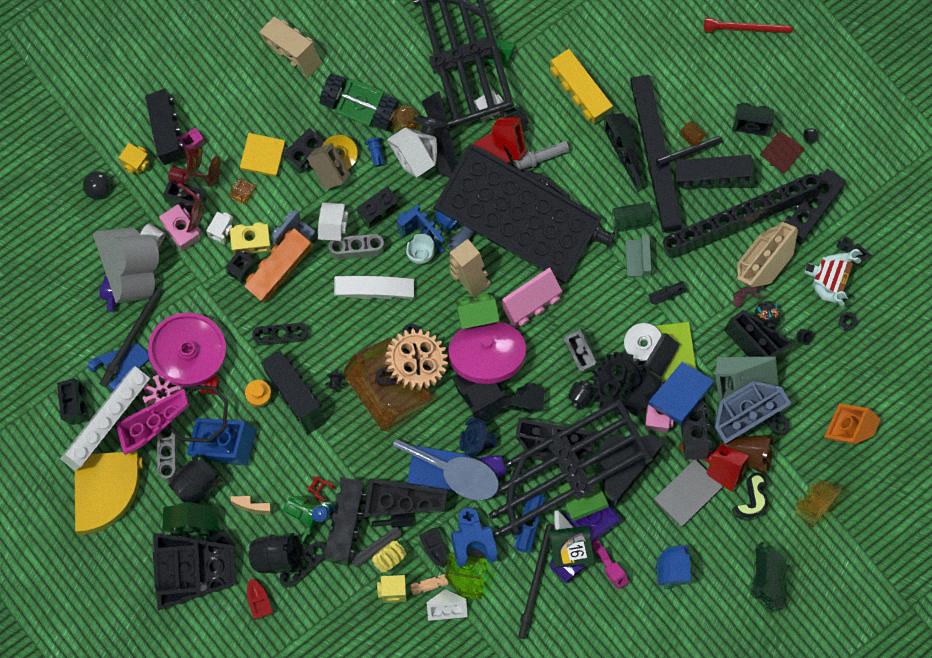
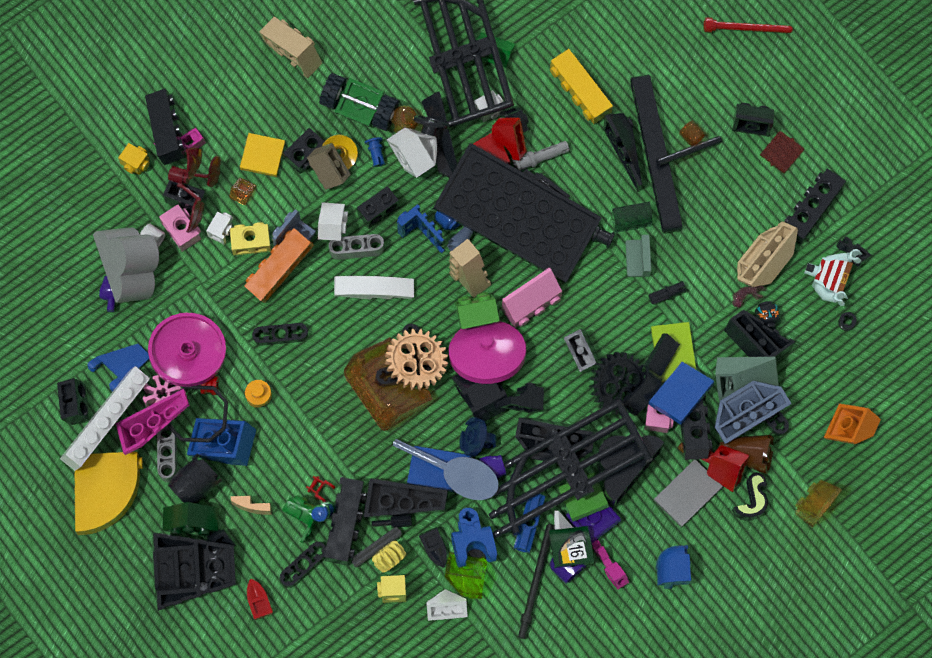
(97, 185): black hair -> none
(113, 368): pearl dark grey bar -> none
(240, 259): black brick -> none
(276, 554): black piece -> none
(294, 391): black wedge -> none
(335, 380): black wheel -> none
(420, 249): light aqua hair -> none
(429, 584): light nougat axle -> none
(580, 395): black head -> none
(638, 334): white dish -> none
(716, 172): black wedge -> none
(736, 223): black beam -> none
(769, 577): clear green brick -> none
(807, 334): black hinge -> none
(810, 135): black hinge -> none

